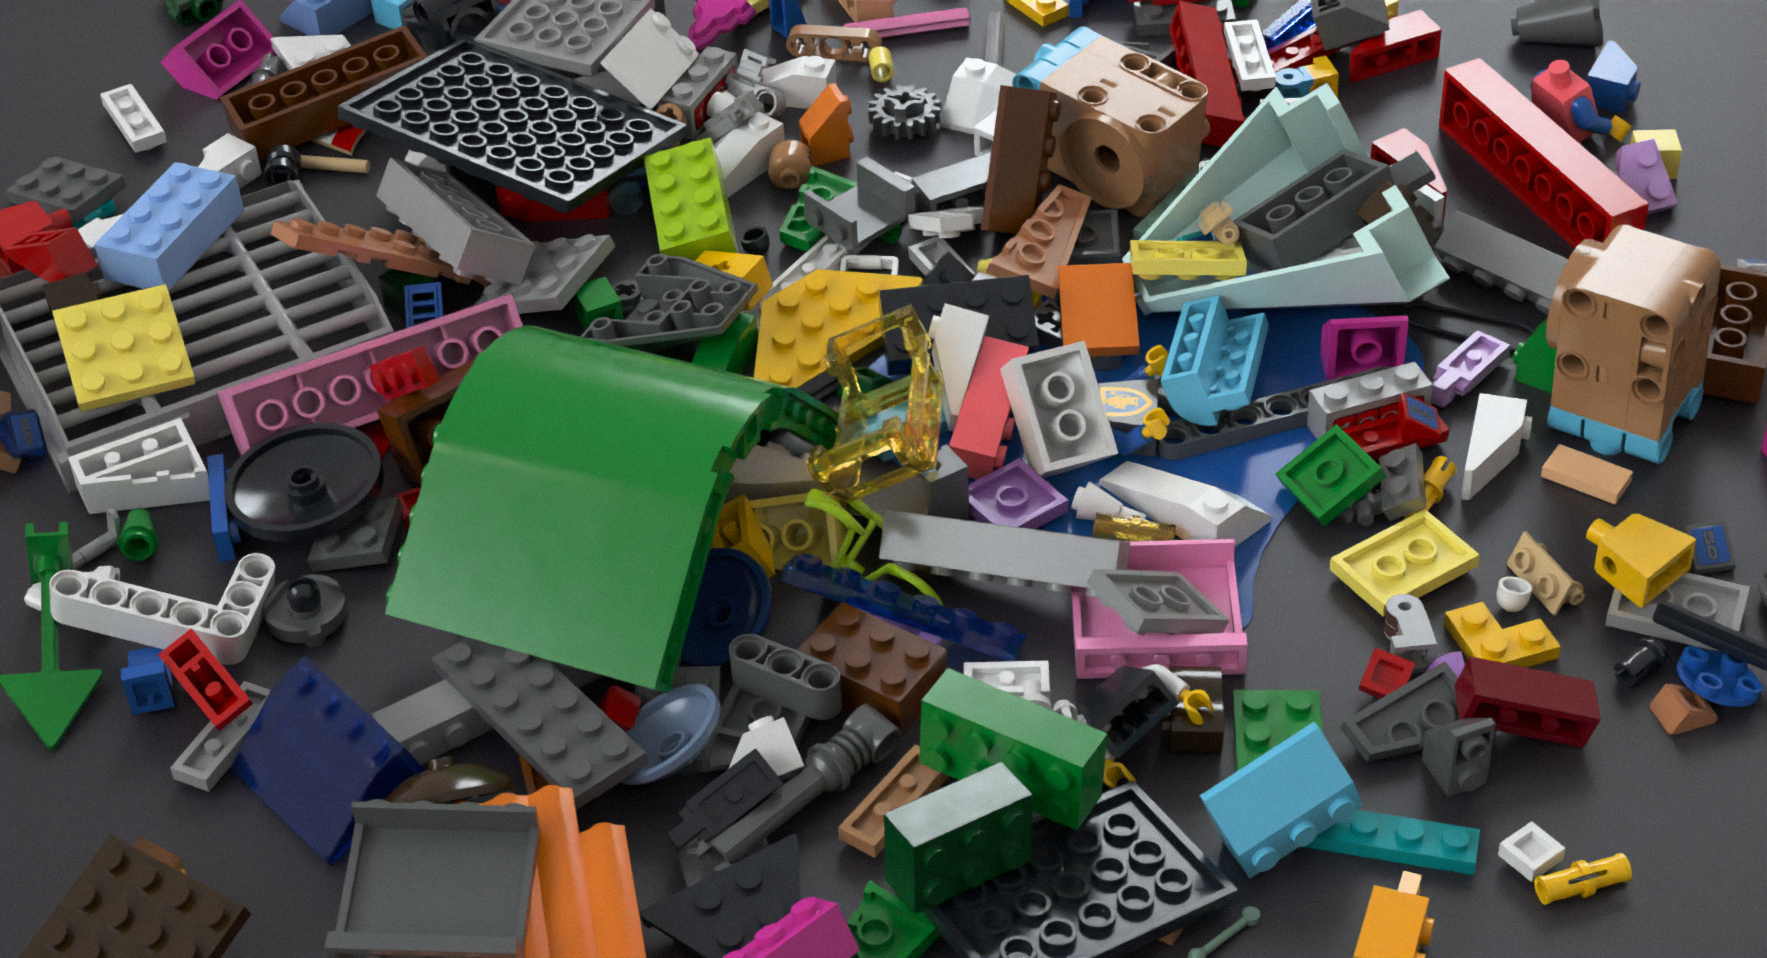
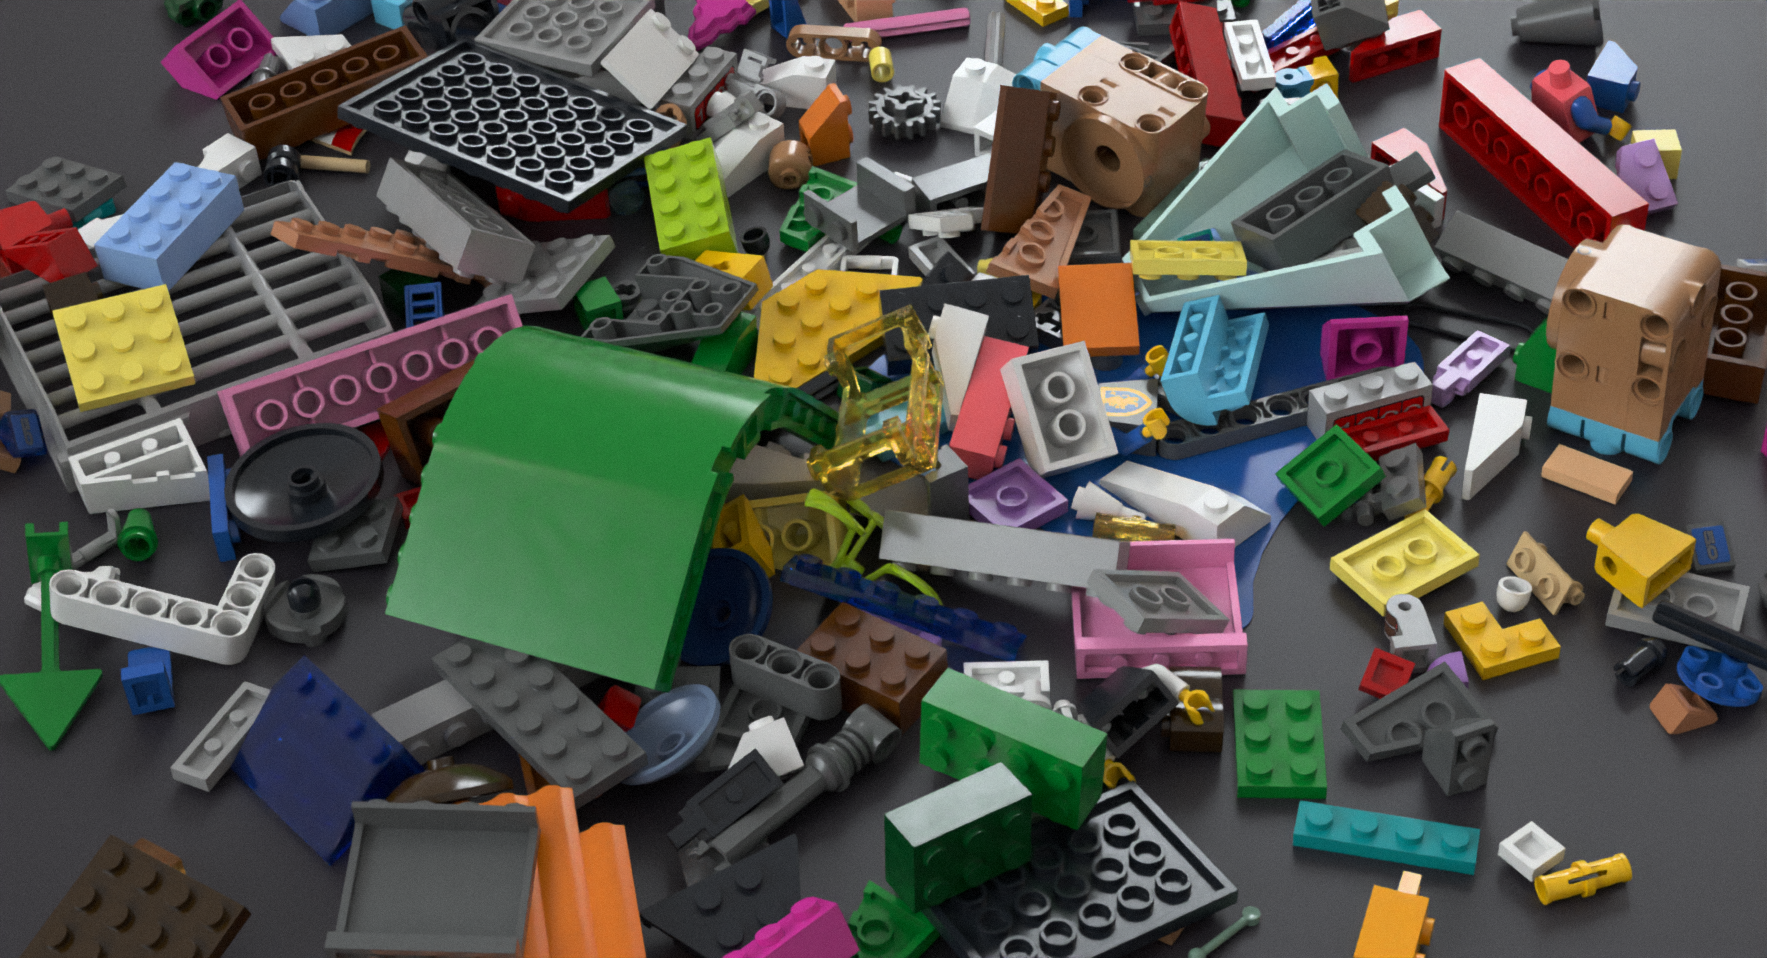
(133, 118): white plate -> none
(205, 679): red slope -> none
(404, 373): red plate -> none
(902, 785): medium nougat plate -> none
(1217, 219): tan hinge -> none
(1281, 800): medium azure slope -> none
(1417, 419): red slope -> none
(1528, 701): dark red brick -> none

